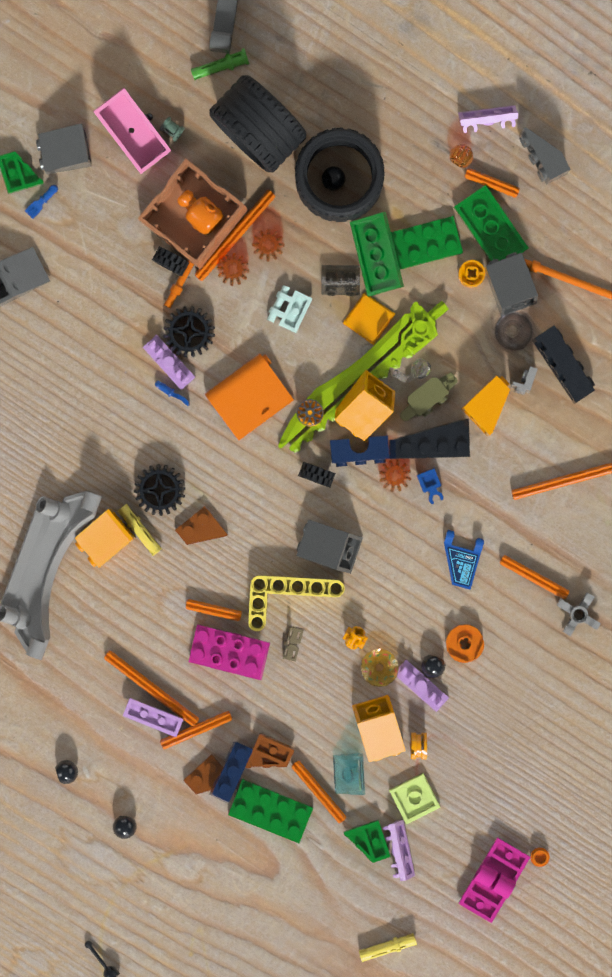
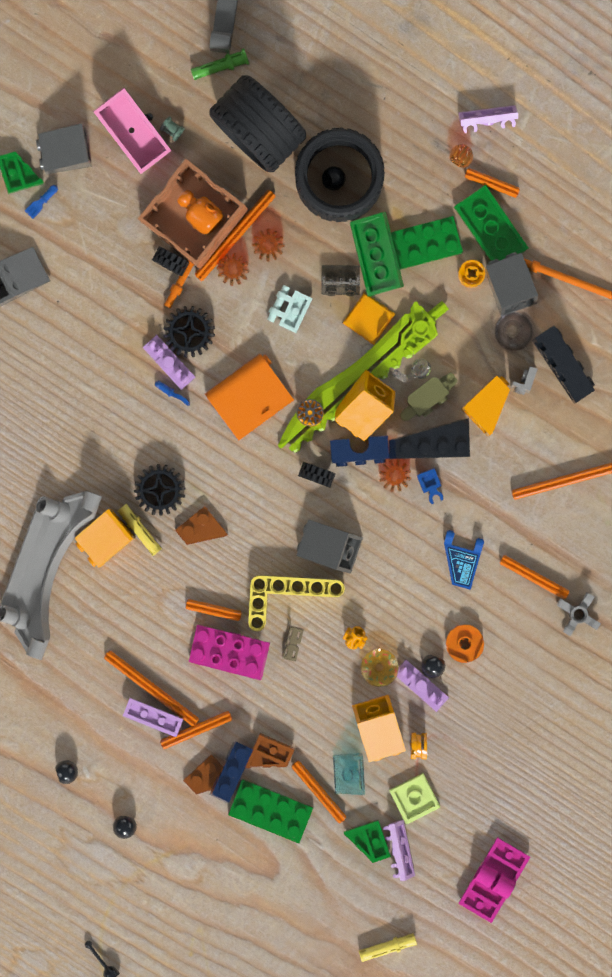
(539, 857): orange plate -> none
(547, 158): dark grey slope -> none

